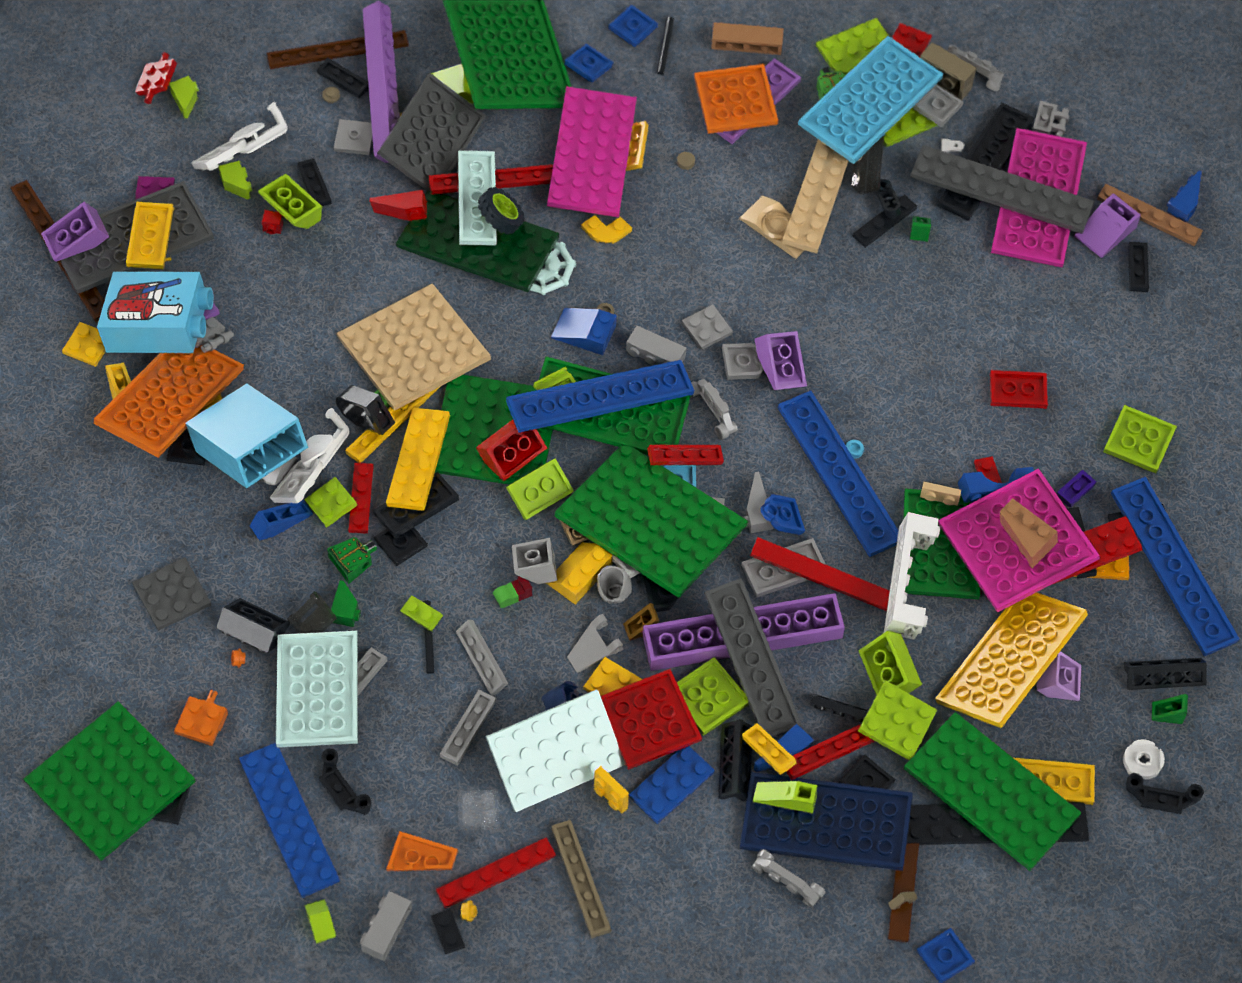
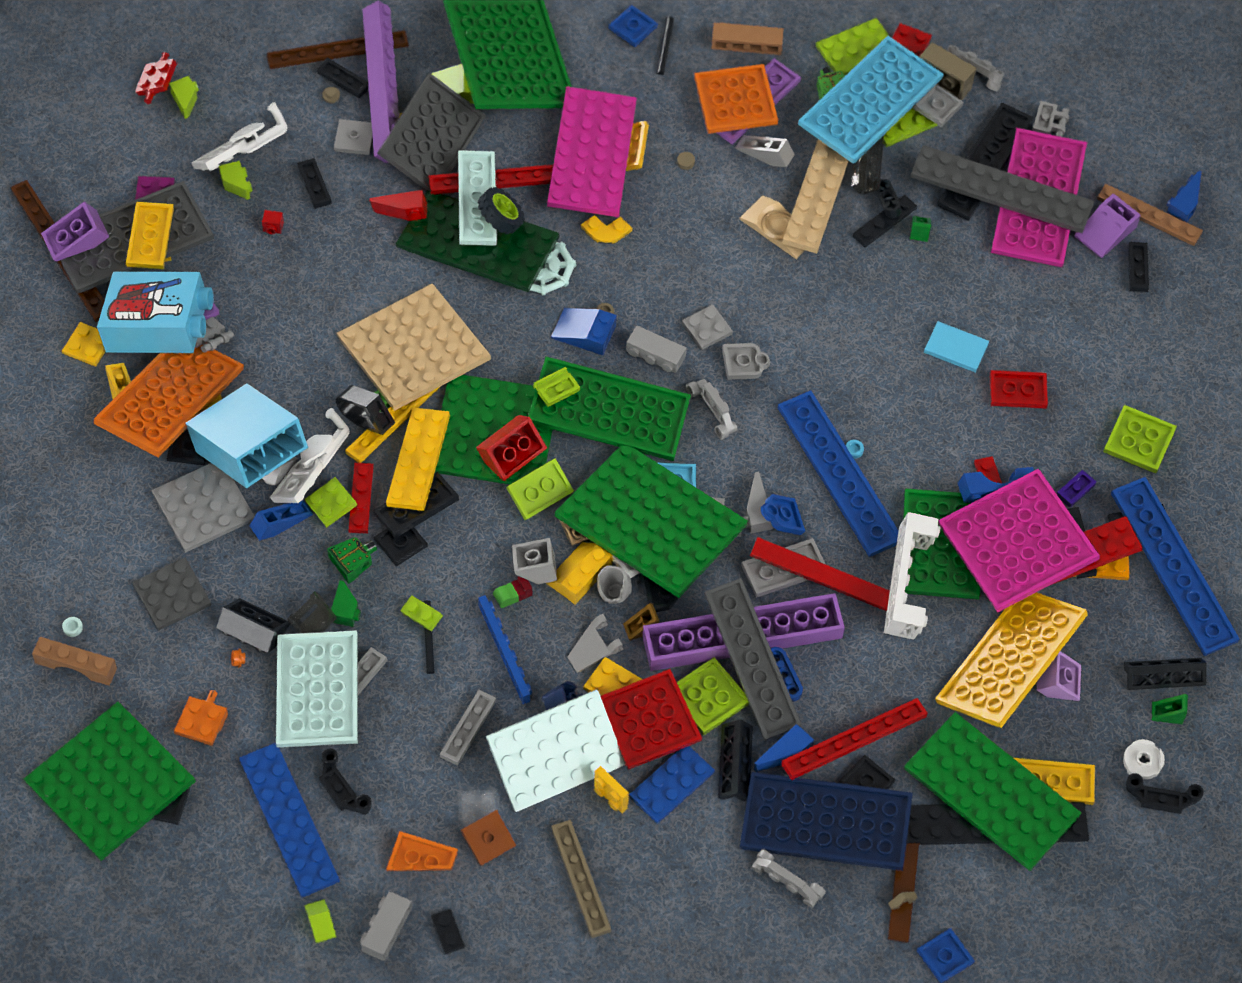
(72, 626): none -> light aqua tile
(93, 665): none -> medium nougat arch
(202, 506): none -> light grey plate
(292, 202): lime slope -> none
(468, 911): yellow plate -> none
(482, 657): light grey plate -> none
(488, 837): none -> dark orange plate
(495, 872): red plate -> none
(502, 642): none -> blue plate
(588, 63): blue plate -> none
(599, 396): blue plate -> none
(685, 455): red plate -> none
(768, 150): none -> light grey slope
(769, 749): yellow plate -> none
(781, 359): medium lavender slope -> none
(785, 666): none -> blue plate
(787, 795): lime slope -> none
(839, 707): black plate -> none
(890, 661): lime slope -> none
(897, 720): lime plate -> none
(940, 493): tan plate -> none
(949, 145): white piece -> none
(956, 346): none -> medium azure tile
(1028, 531): medium nougat wedge -> none

